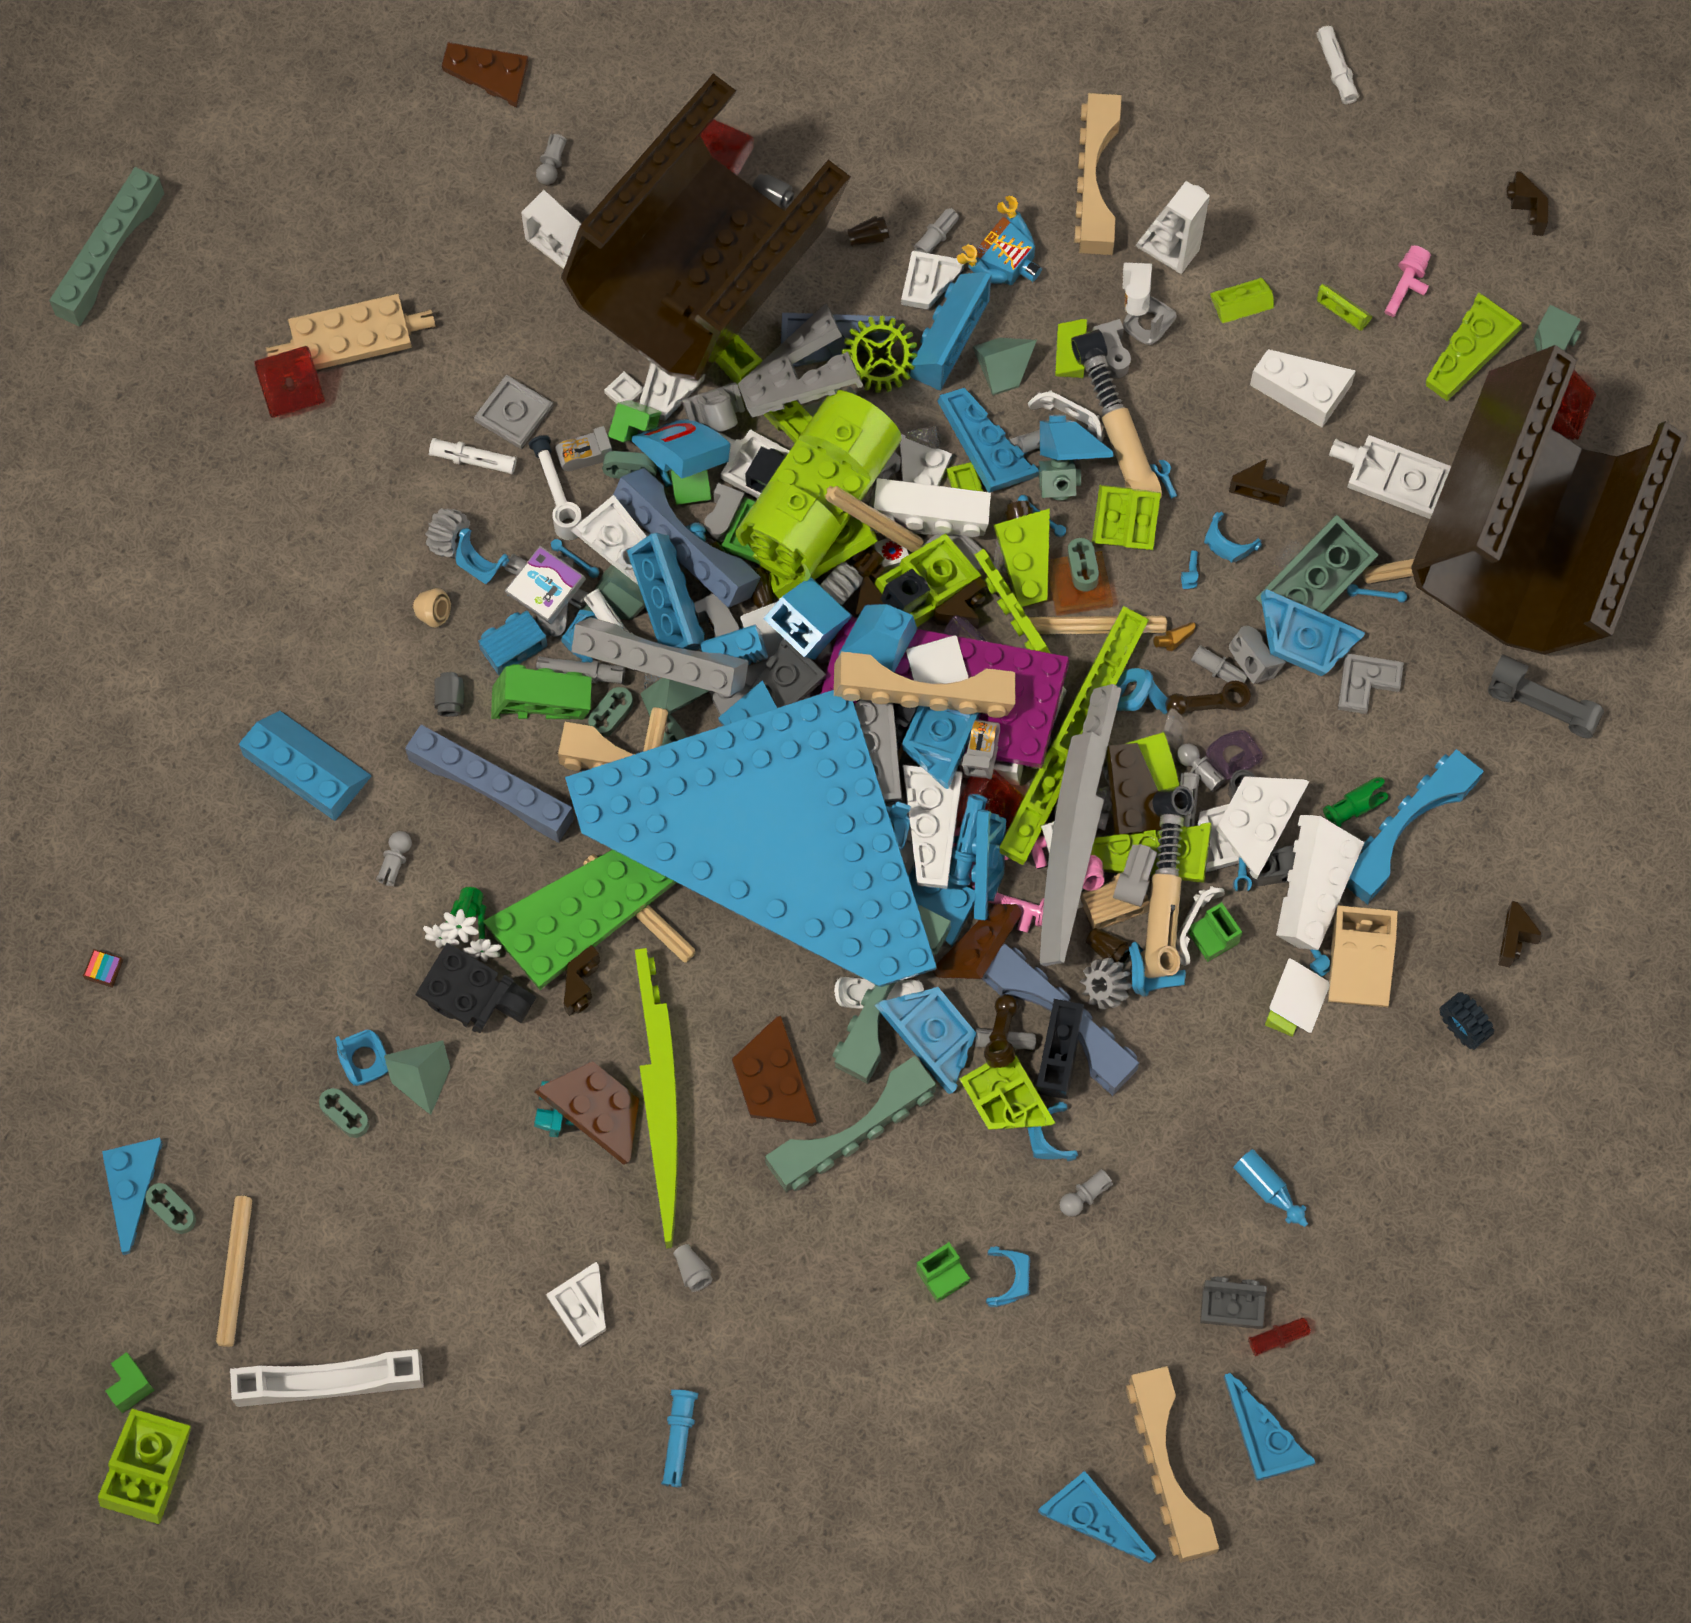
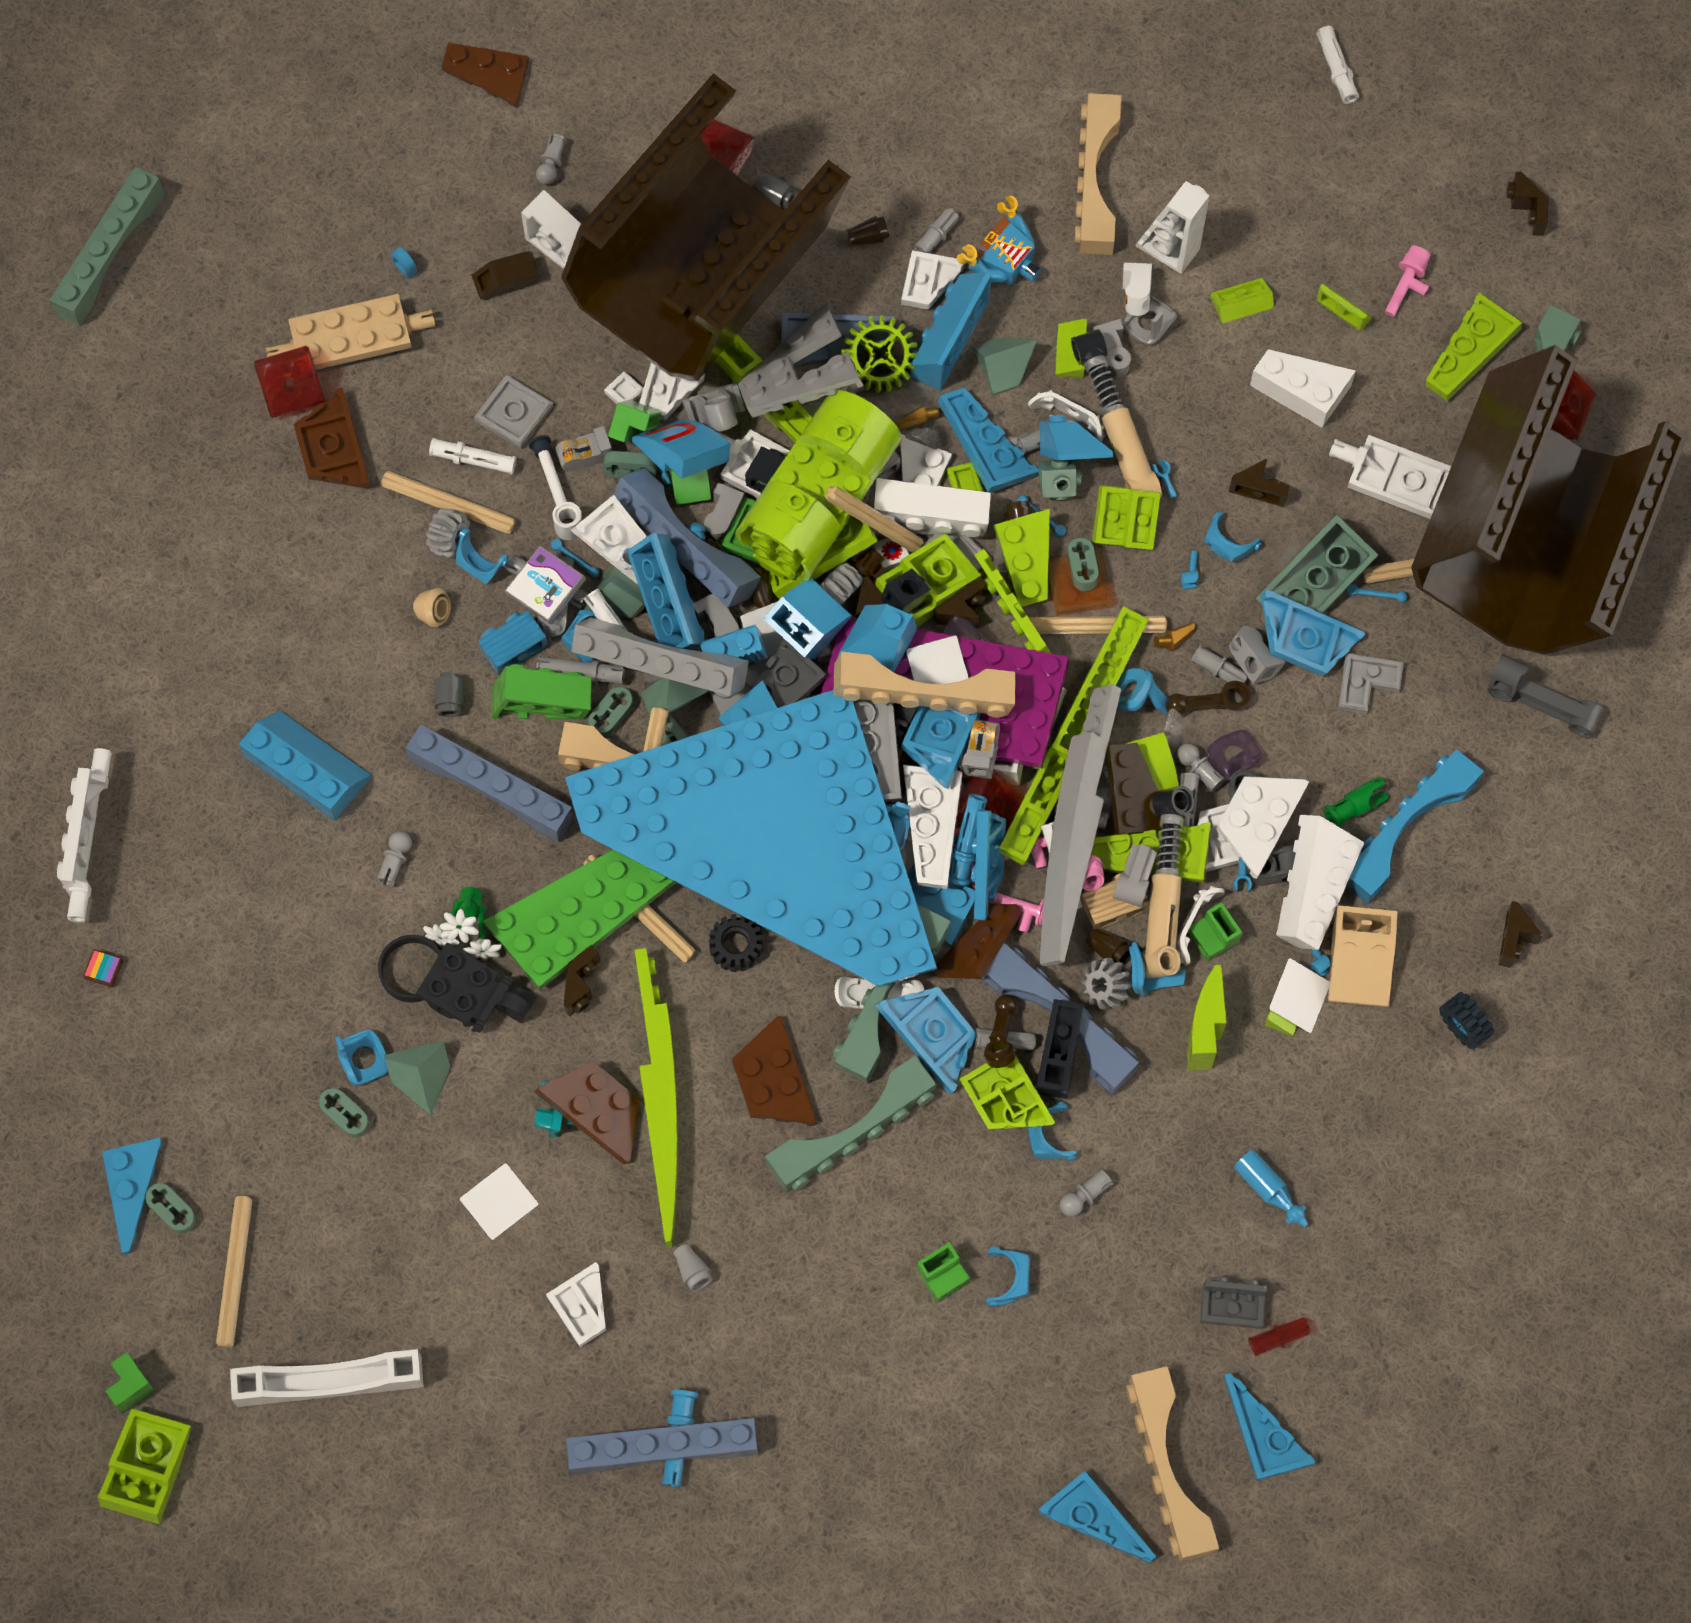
(78, 841): none -> white plate
(331, 444): none -> reddish brown wing
(404, 262): none -> dark azure tile
(410, 998): none -> black tyre
(448, 501): none -> tan axle
(498, 1201): none -> white sticker
(511, 271): none -> dark brown slope
(684, 1442): none -> sand blue arch
(735, 960): none -> black tyre
(918, 416): none -> pearl gold bar
(1207, 1023): none -> lime slope

